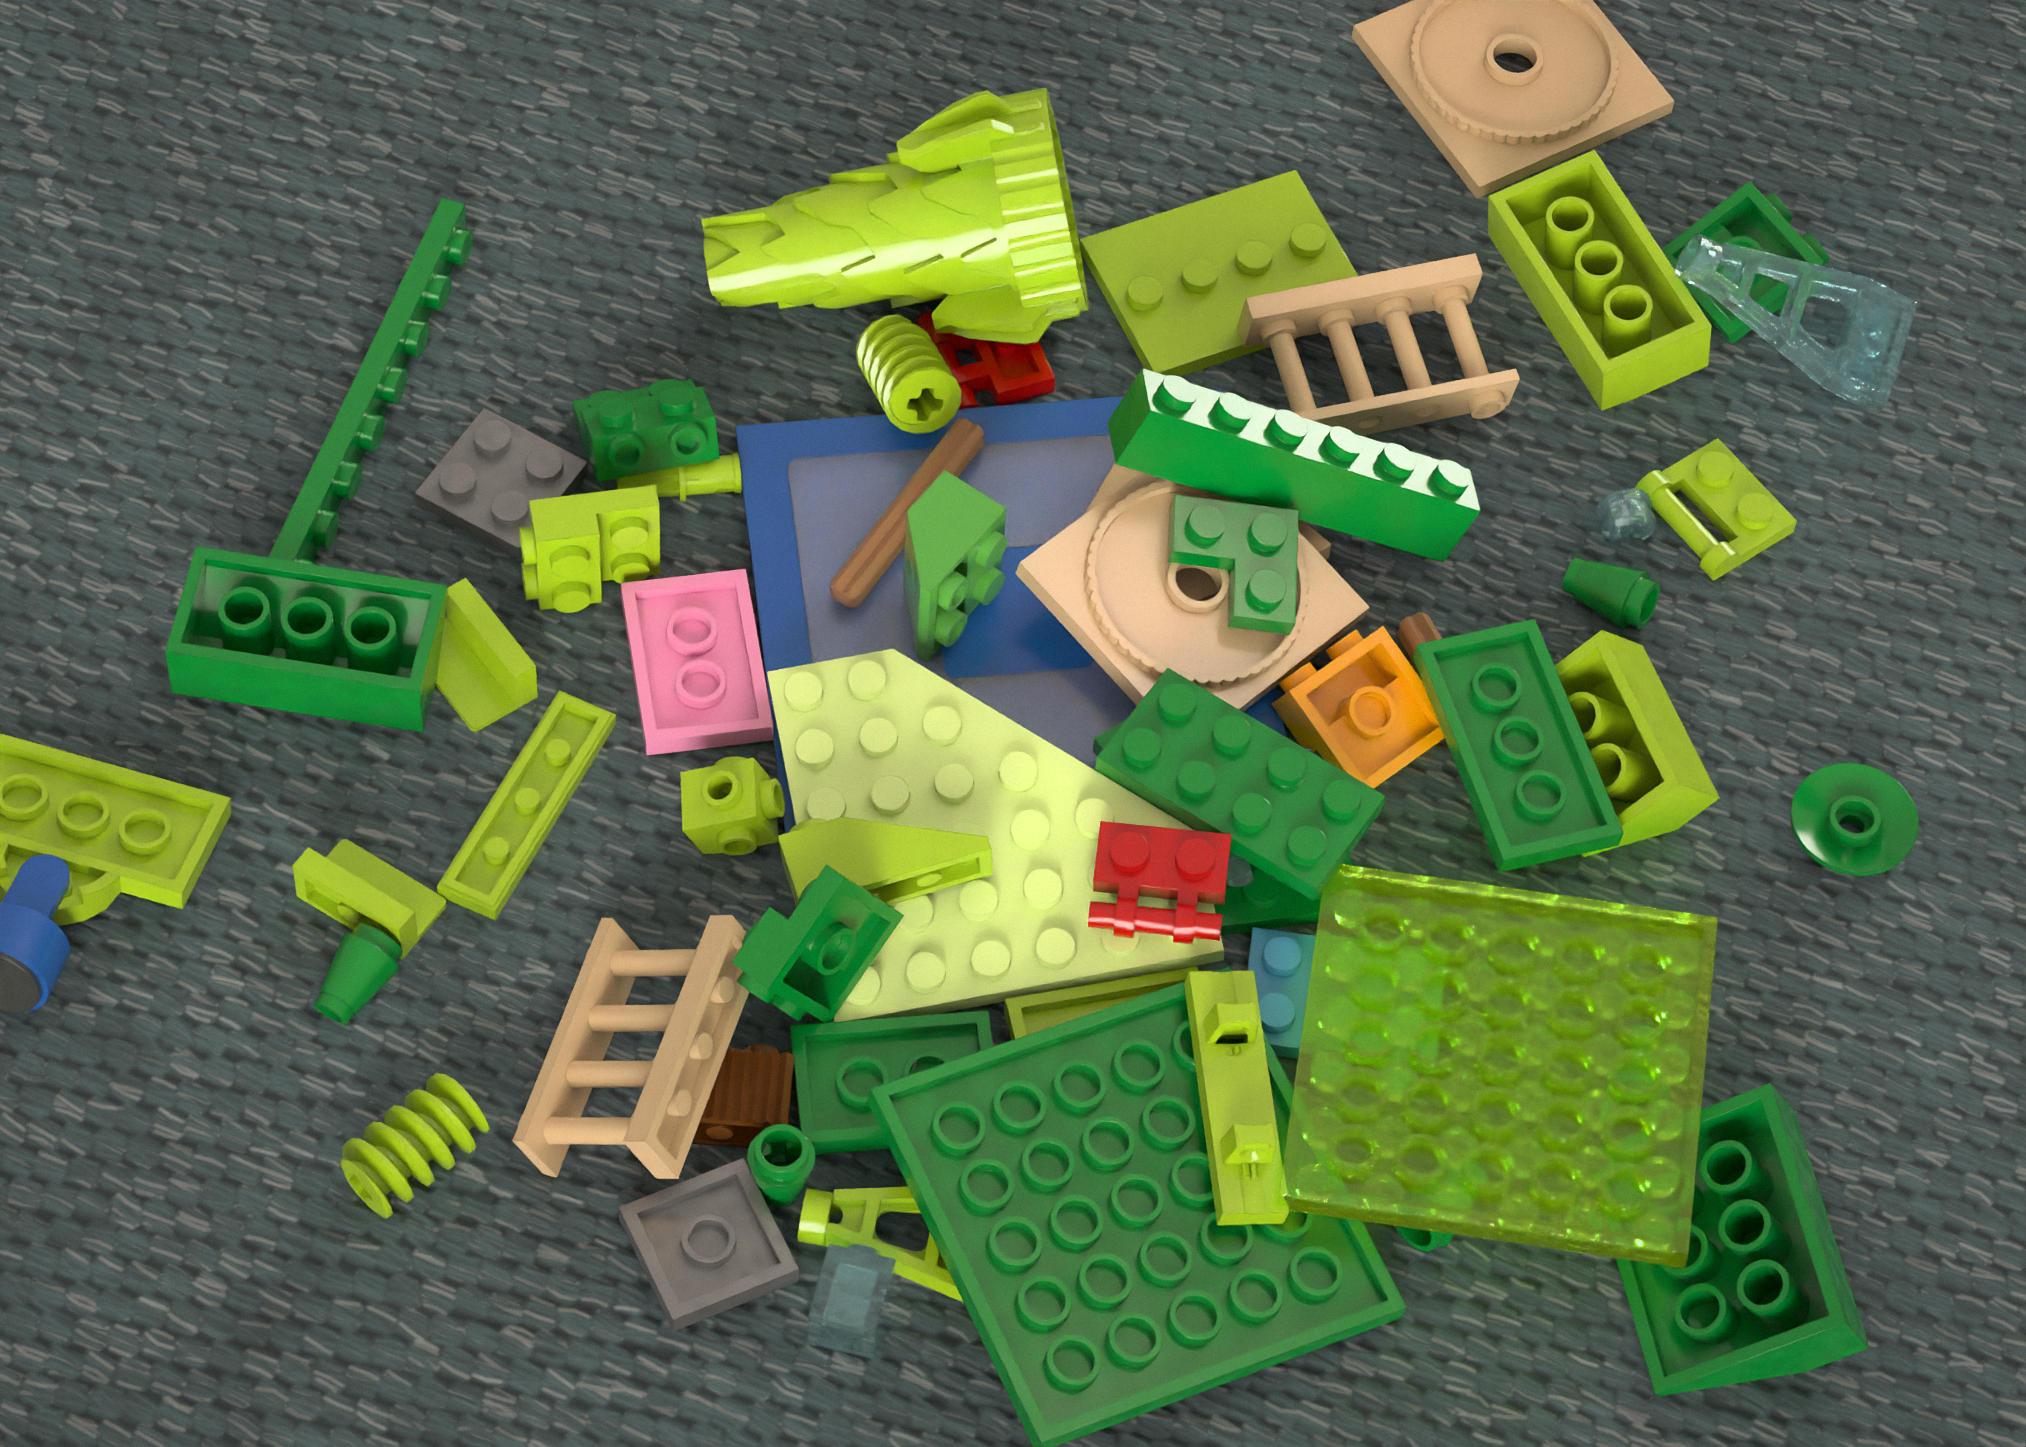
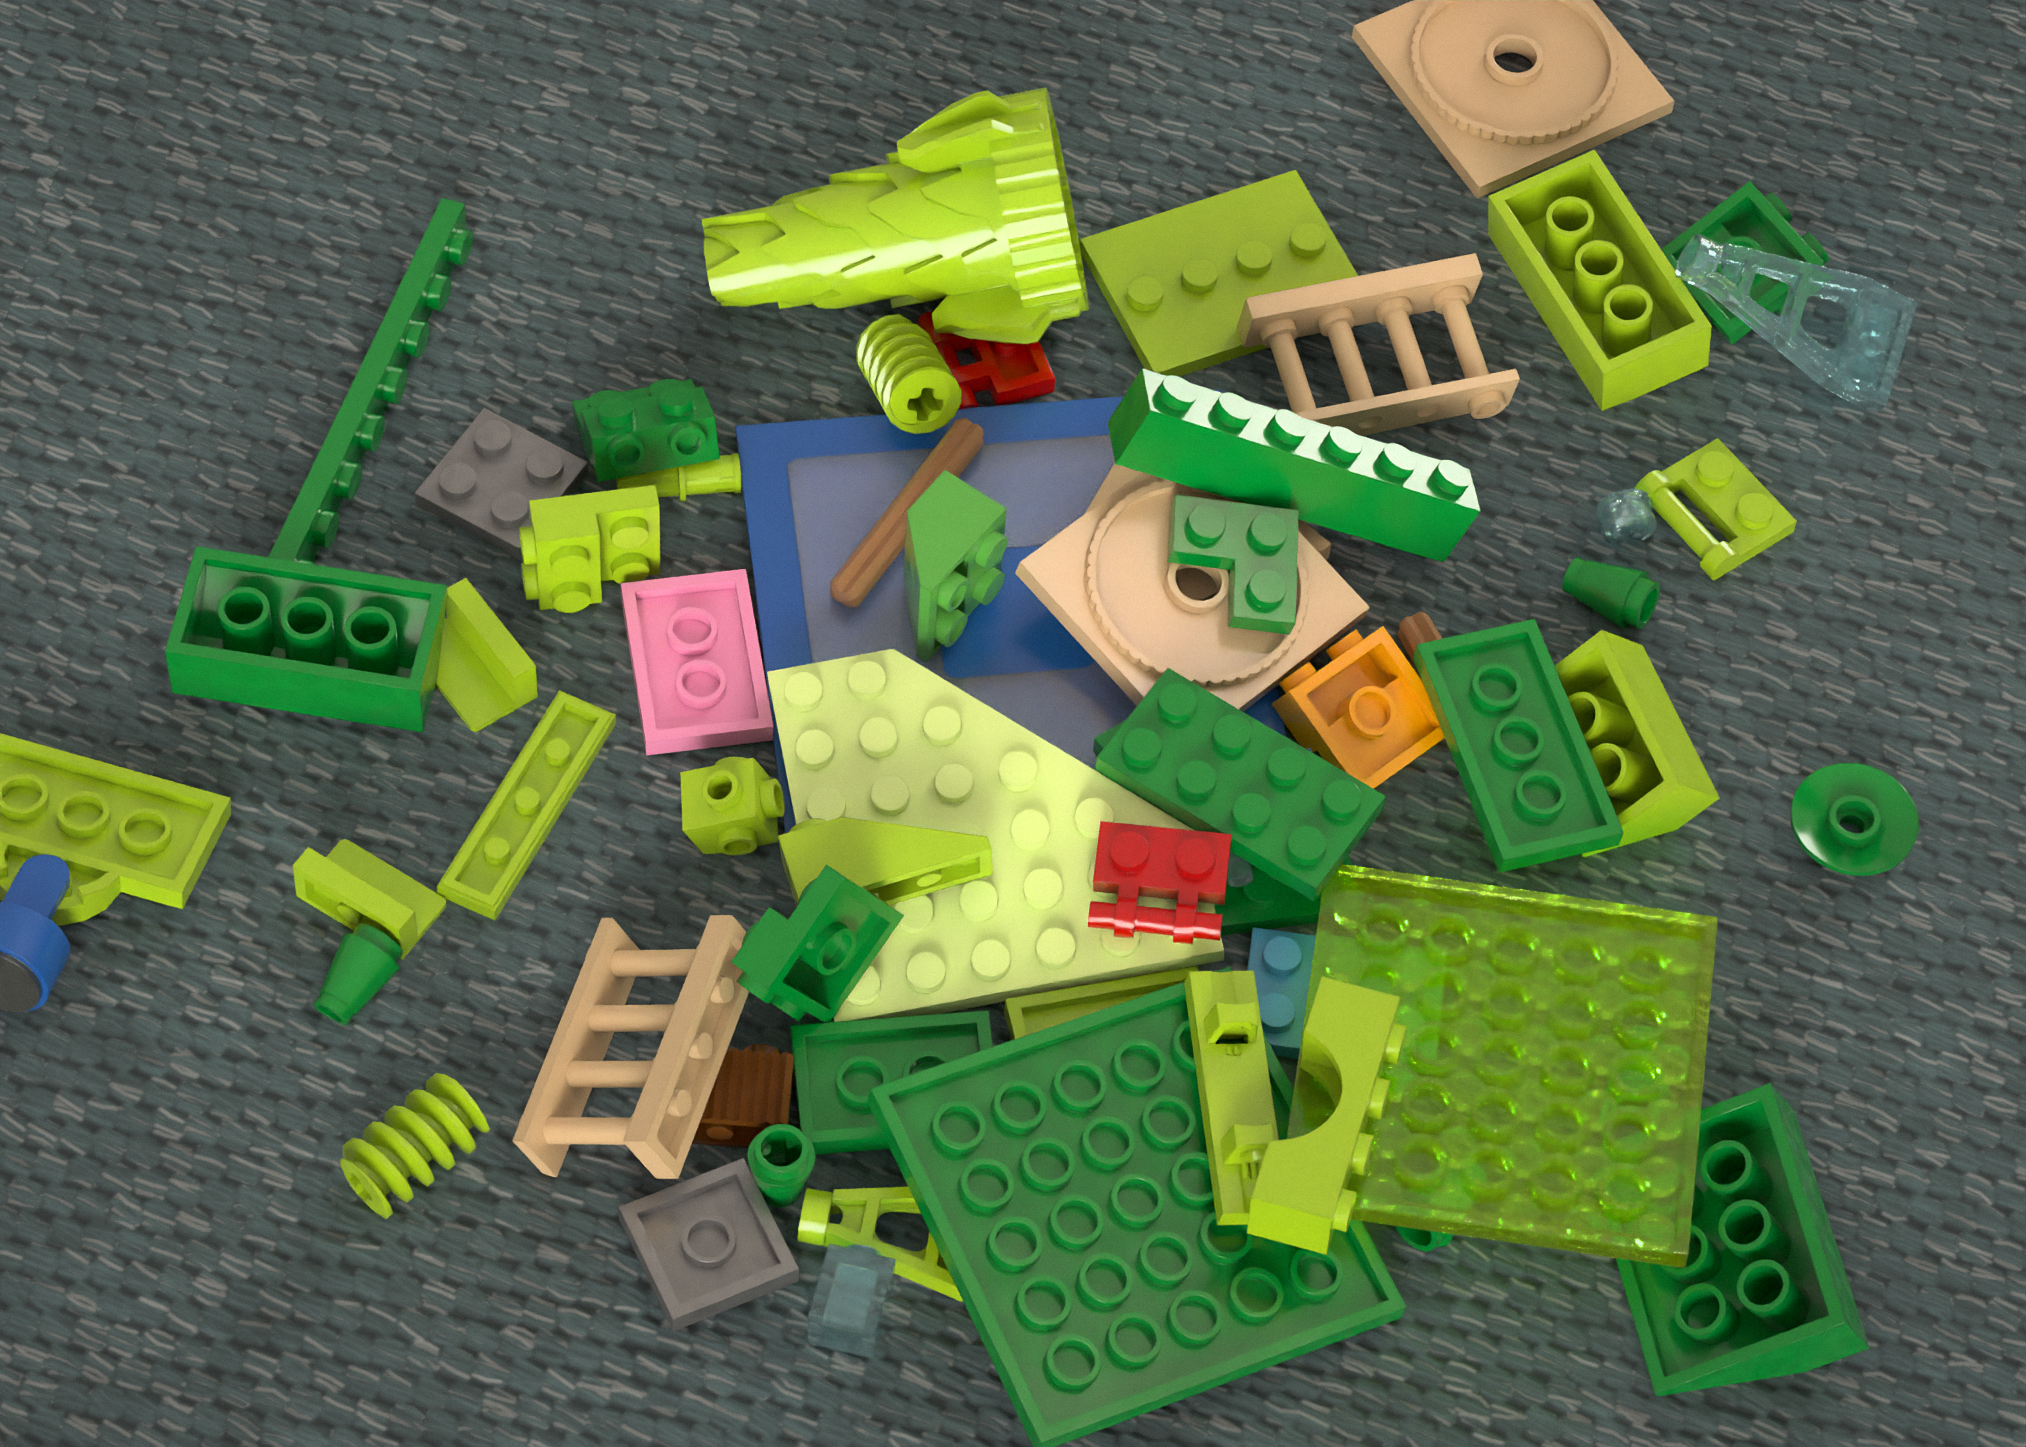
(1306, 1178): none -> lime arch

